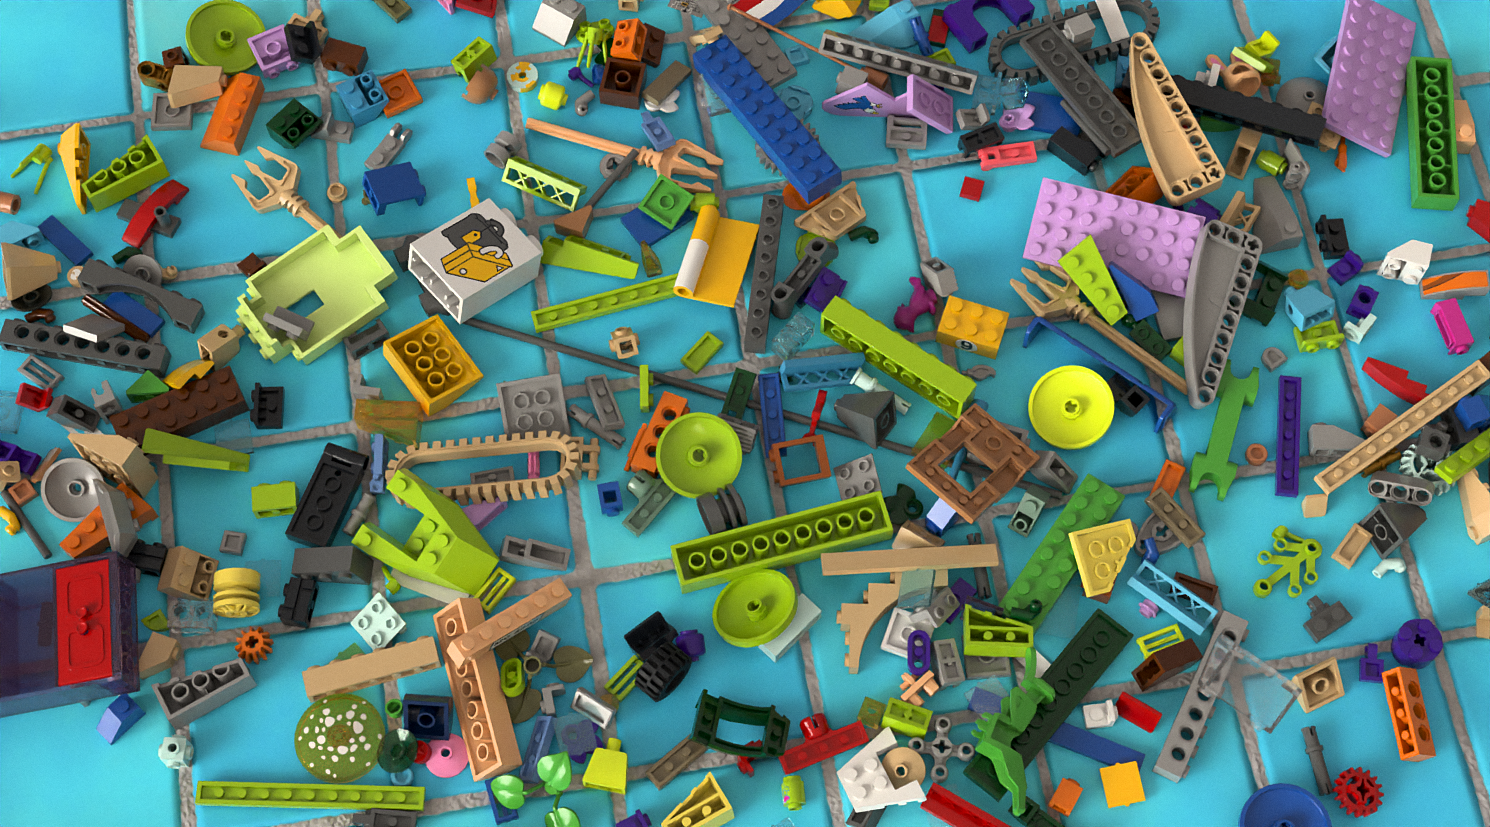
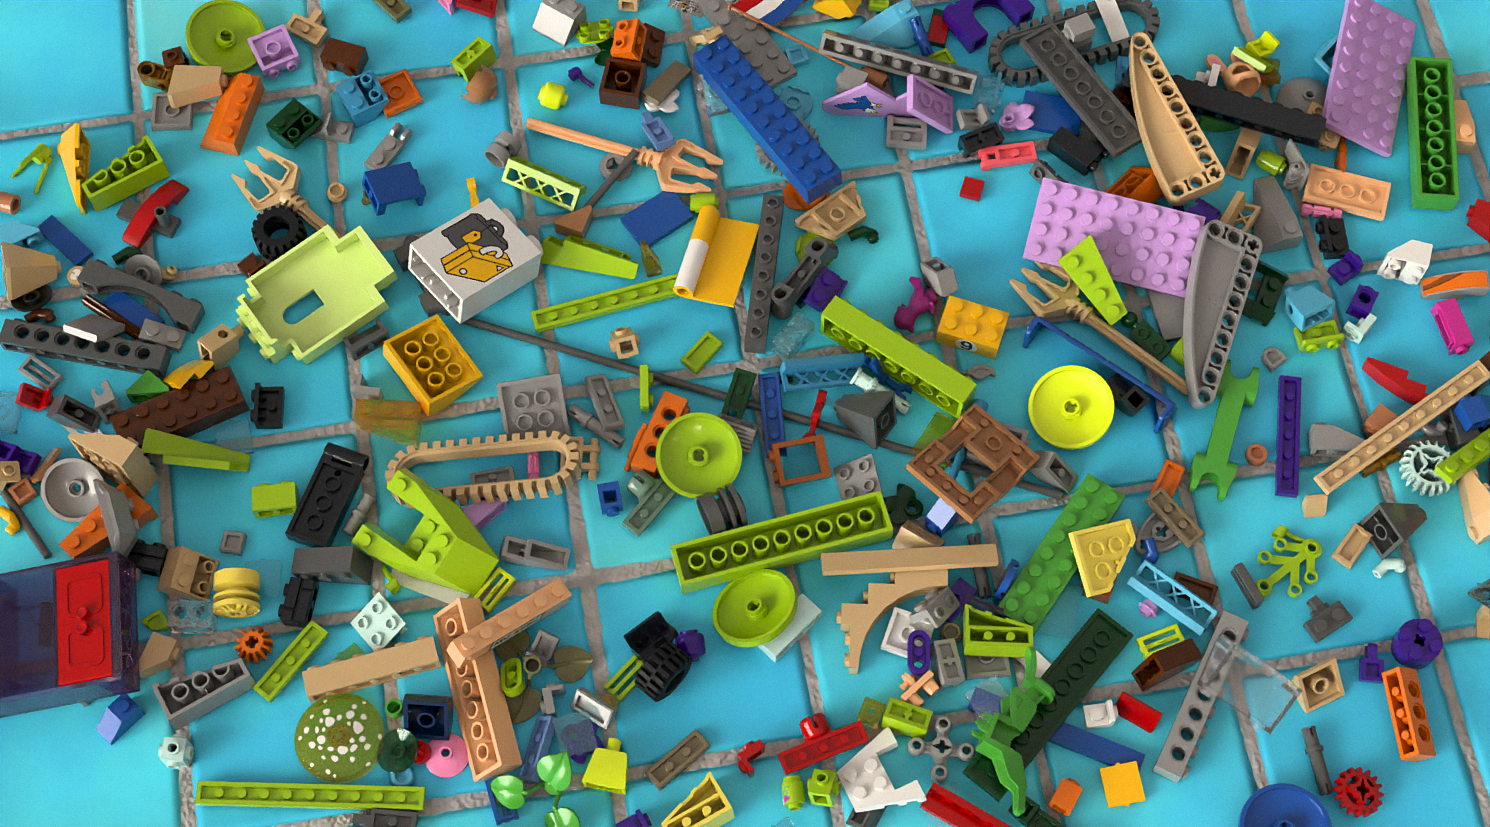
(156, 332): none -> light grey plate
(274, 220): none -> black tyre
(289, 322): light grey bracket -> none
(291, 661): none -> lime plate
(303, 42): black bracket -> none
(379, 466): medium blue hinge -> none
(522, 84): piece -> none
(581, 103): light grey arm -> none
(593, 36): lime plant -> none
(597, 73): blue tile -> none
(666, 202): bright green plate -> none
(712, 708): dark green wedge -> none
(823, 787): none -> lime brick
(874, 366): none -> blue piece
(910, 761): tan dish -> none
(916, 589): clear light blue piece -> none
(951, 630): none -> dark tan plate
(1006, 579): none -> blue tile
(1013, 93): clear light blue brick -> none
(1027, 613): dark green arm -> none
(1029, 510): sand green slope -> none
(1042, 169): none -> dark grey hinge
(1098, 142): dark grey bar -> none
(1137, 295): blue slope -> none
(1247, 586): none -> dark grey tile
(1298, 279): clear yellow plate -> none
(1317, 211): none -> bright pink axle
(1346, 192): none -> light nougat plate
(1411, 484): light grey beam -> none
(1424, 447): dark grey brick -> none

